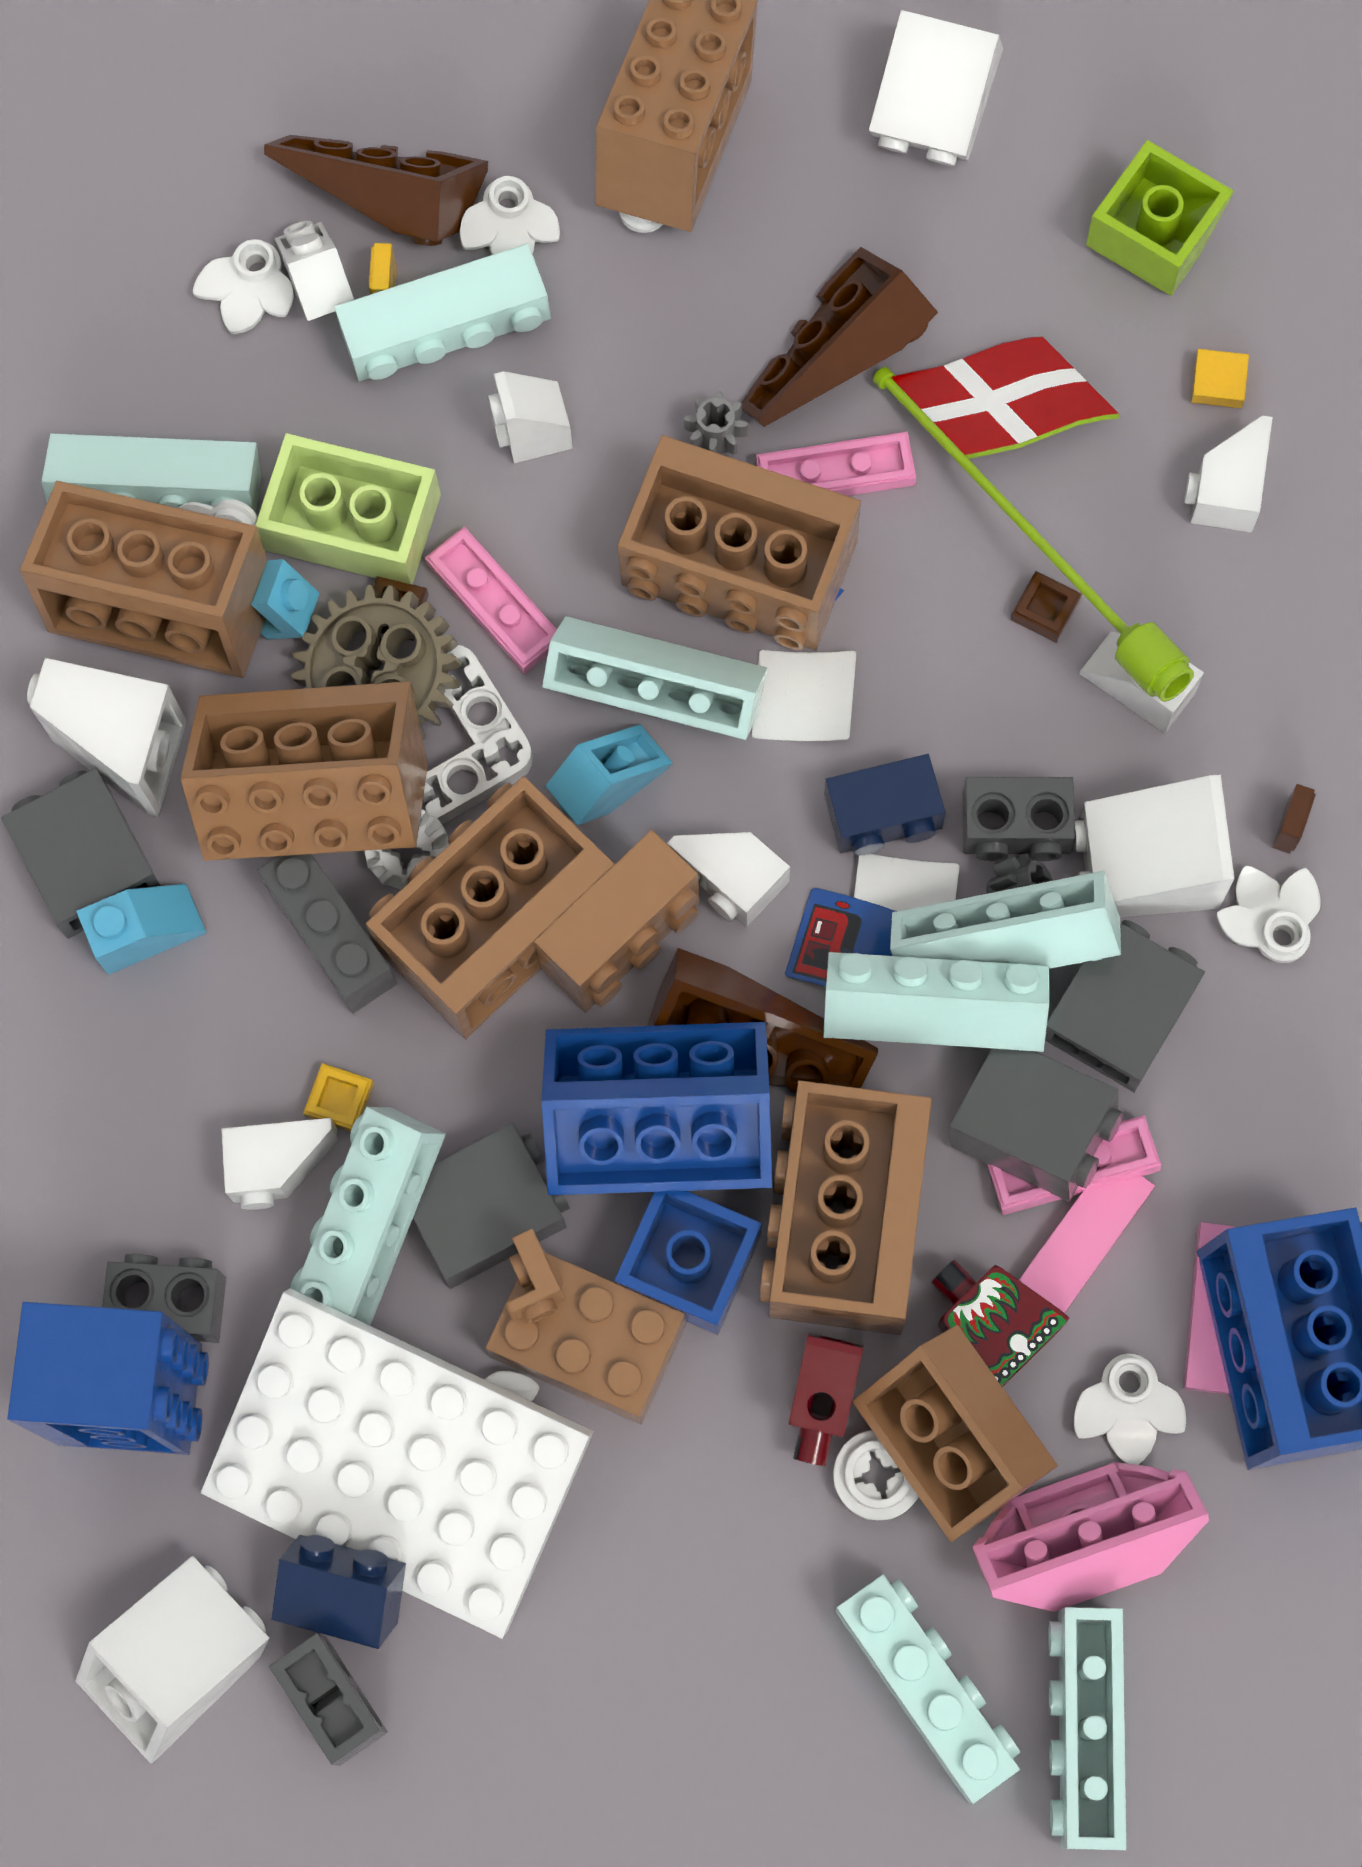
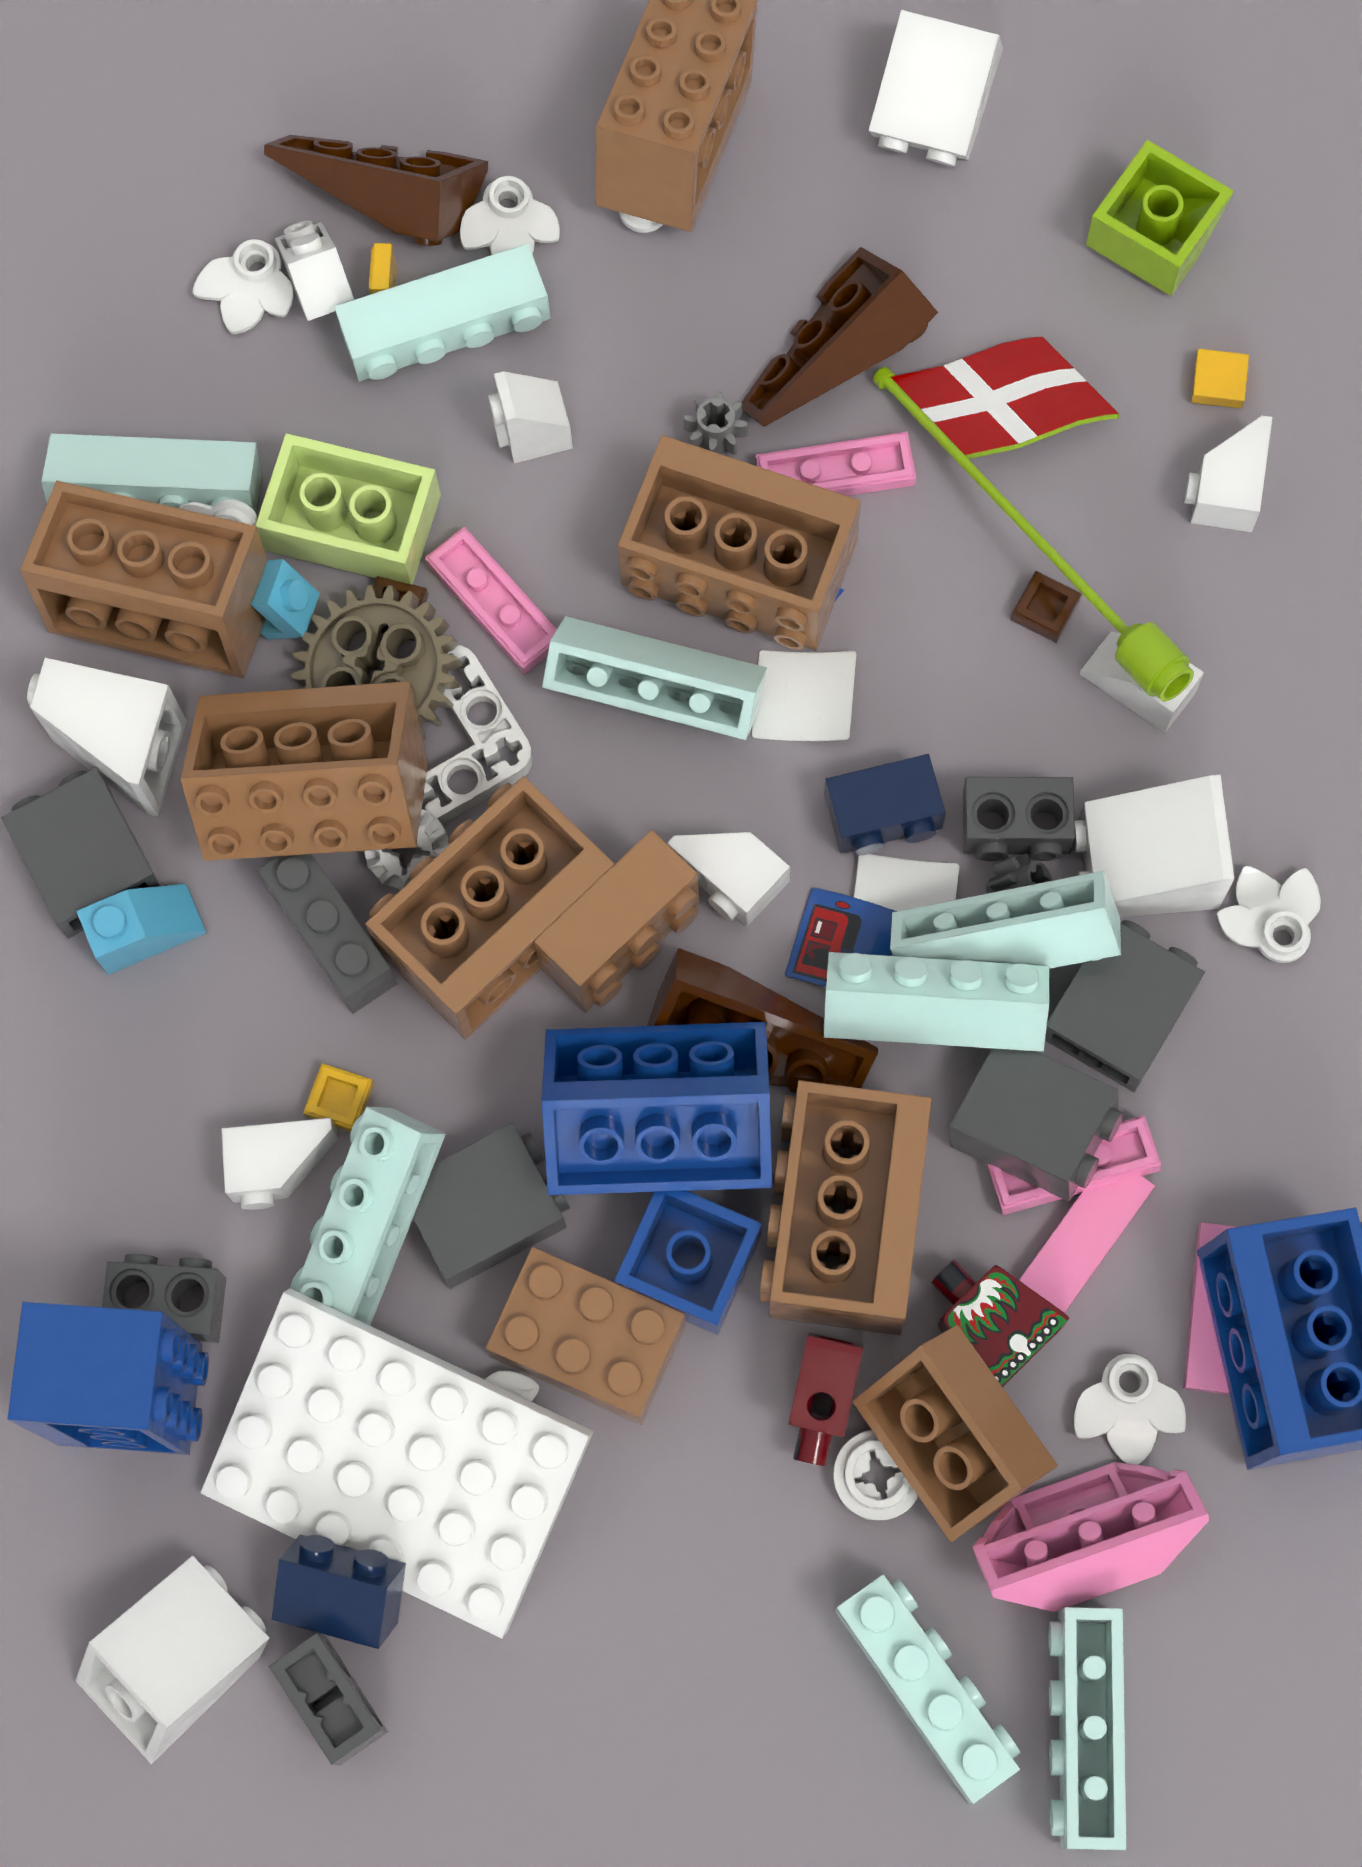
(533, 1268): medium nougat bracket -> none
(606, 773): medium azure slope -> none
(1294, 819): reddish brown tile -> none

